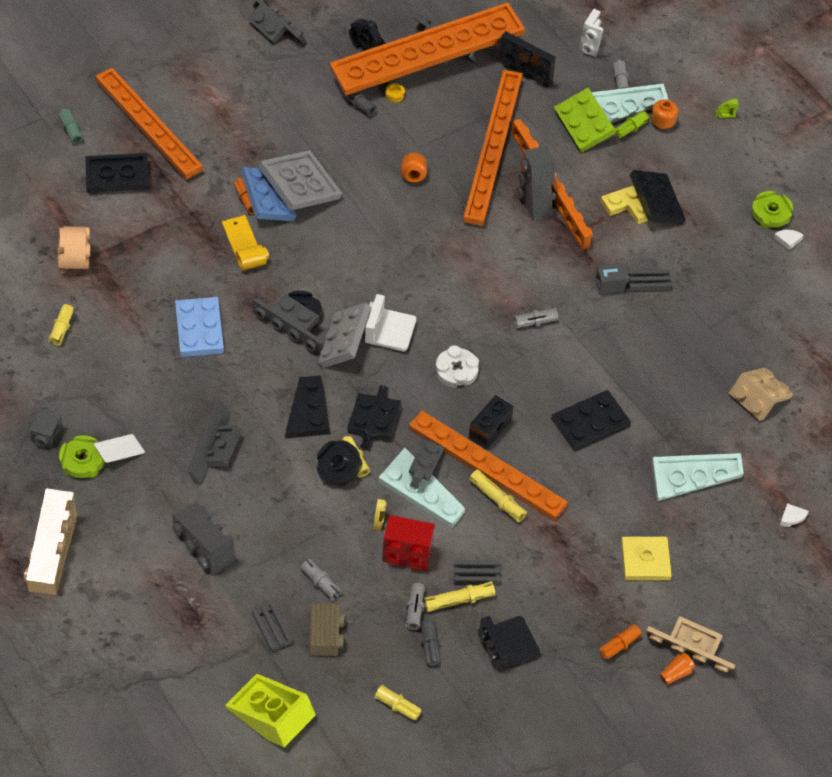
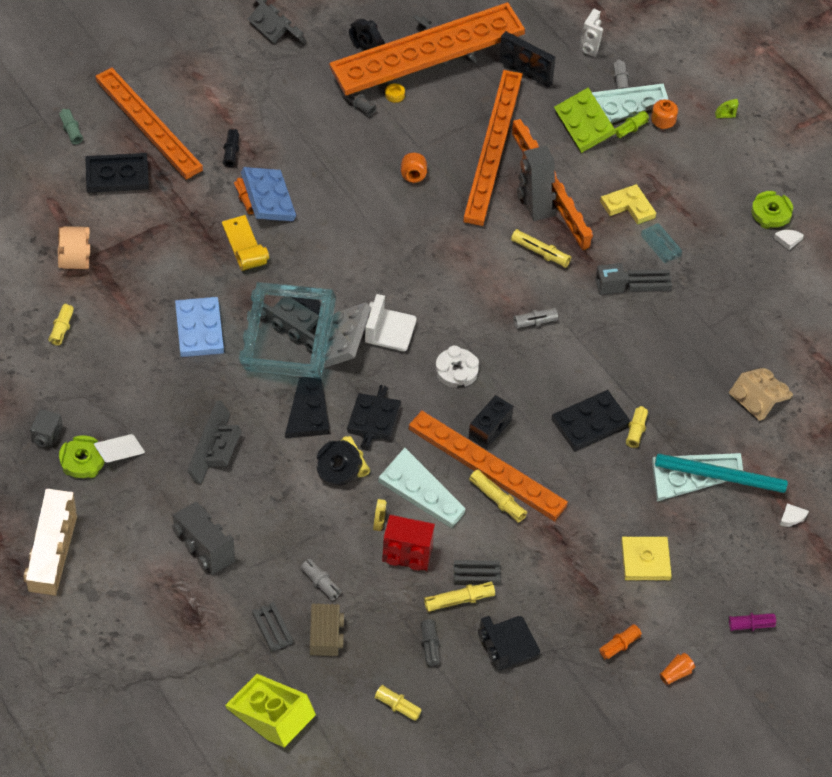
(231, 148): none -> black axle
(300, 180): light grey plate -> none
(321, 339): none -> clear light blue window
(414, 618): light grey pin -> none
(425, 462): dark grey hinge -> none
(561, 259): none -> light yellow pin
(637, 427): none -> light yellow axle
(657, 197): black plate -> none
(657, 243): none -> clear light blue tile
(694, 639): tan bracket -> none
(721, 473): none -> teal axle
(752, 621): none -> magenta axle

